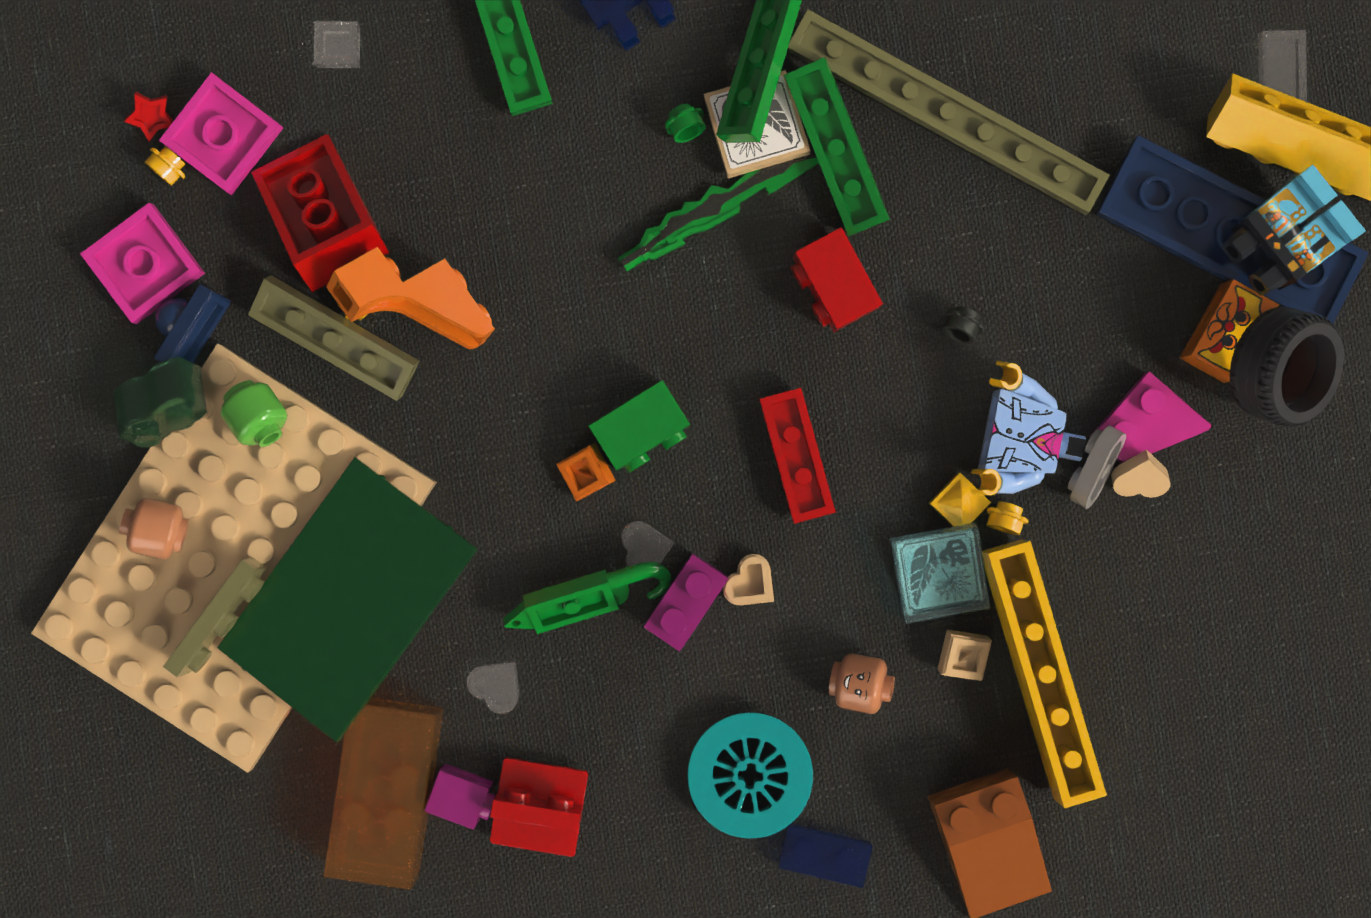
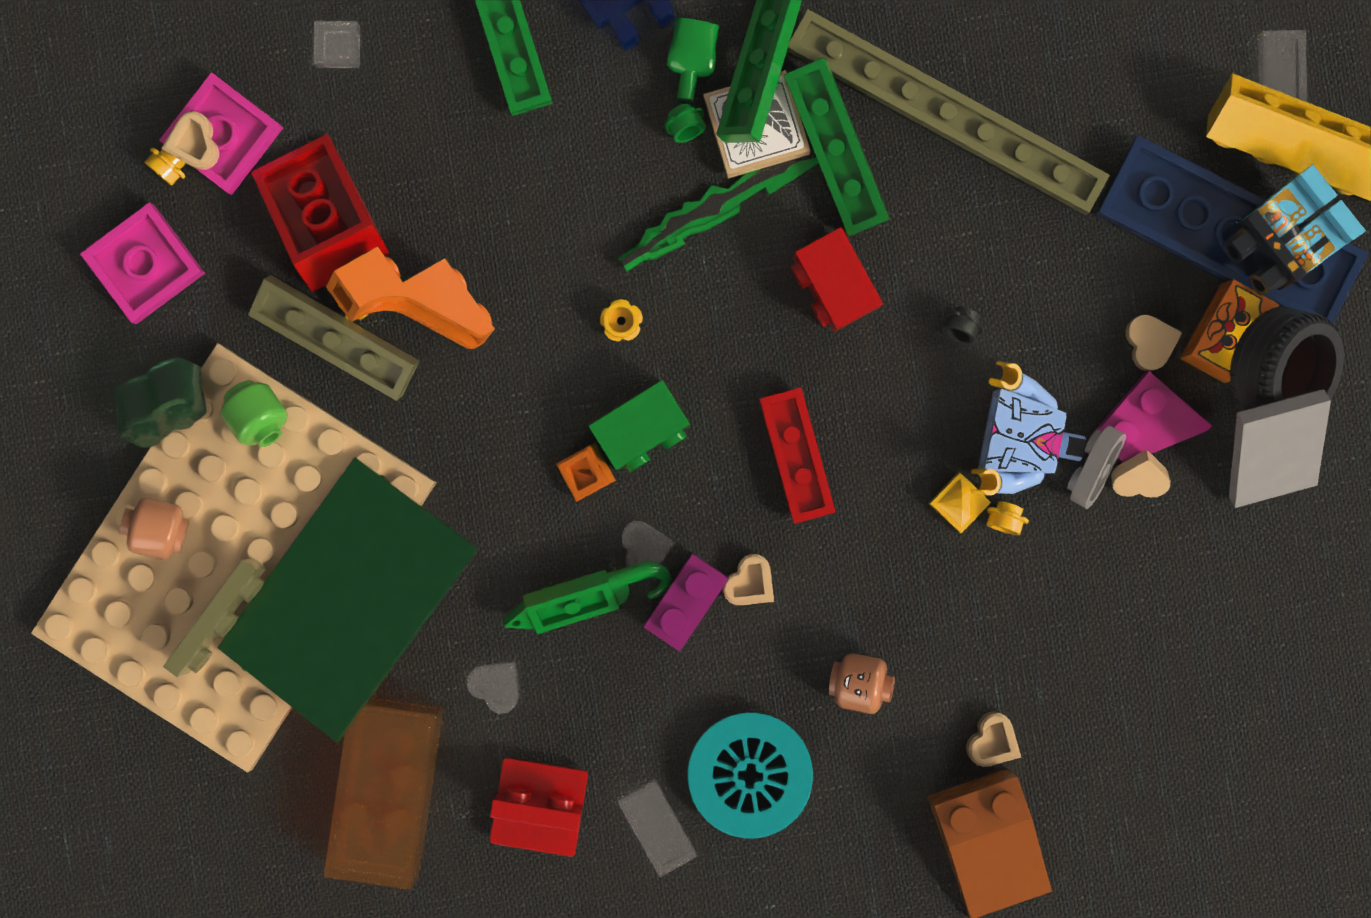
(149, 114): red piece -> none
(189, 323): dark blue tile -> none
(192, 141): none -> tan tile
(460, 797): magenta brick -> none
(618, 309): none -> yellow plate
(657, 828): none -> clear tile
(692, 54): none -> green piece
(825, 855): clear blue plate -> none
(940, 573): clear light blue tile -> none
(964, 655): tan tile -> none
(993, 742): none -> tan tile
(1043, 673): yellow brick -> none
(1151, 341): none -> tan tile
(1278, 448): none -> light grey tile

